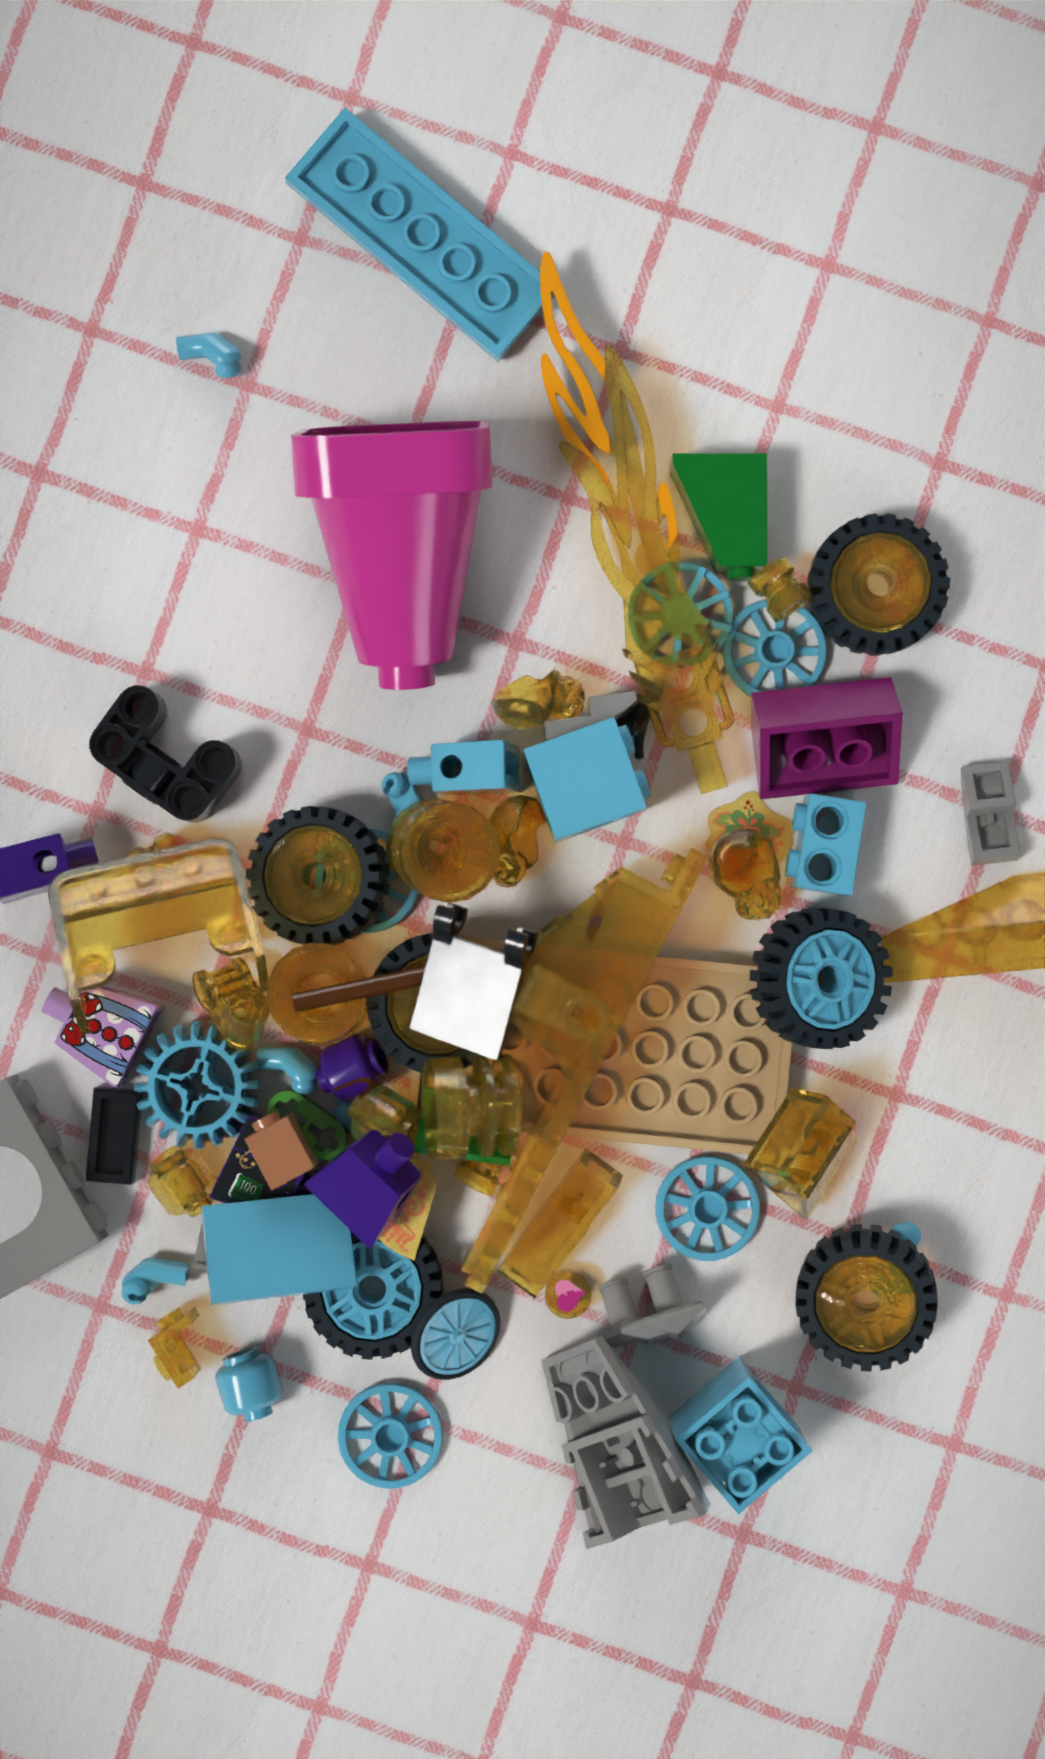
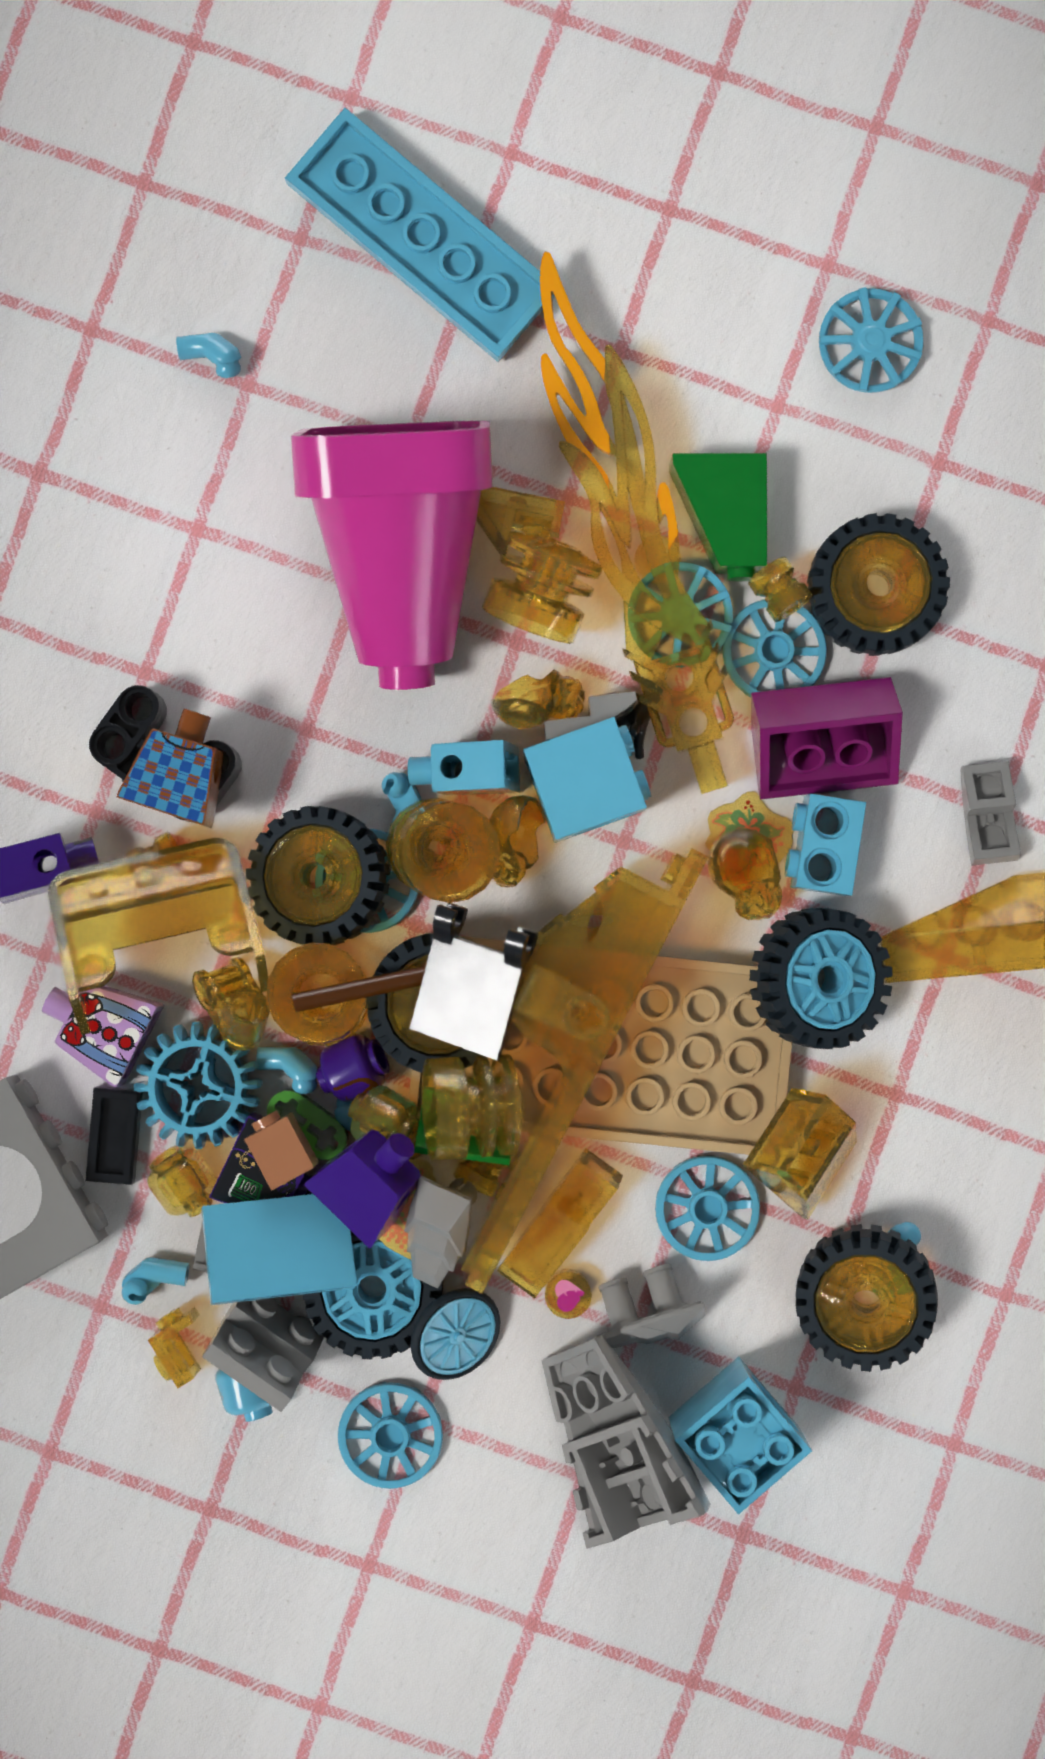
(177, 772): none -> torso
(264, 1349): none -> light grey plate
(438, 1228): none -> light grey connector
(507, 510): none -> clear yellow slope
(542, 587): none -> clear yellow wheel
(871, 339): none -> medium azure wheel

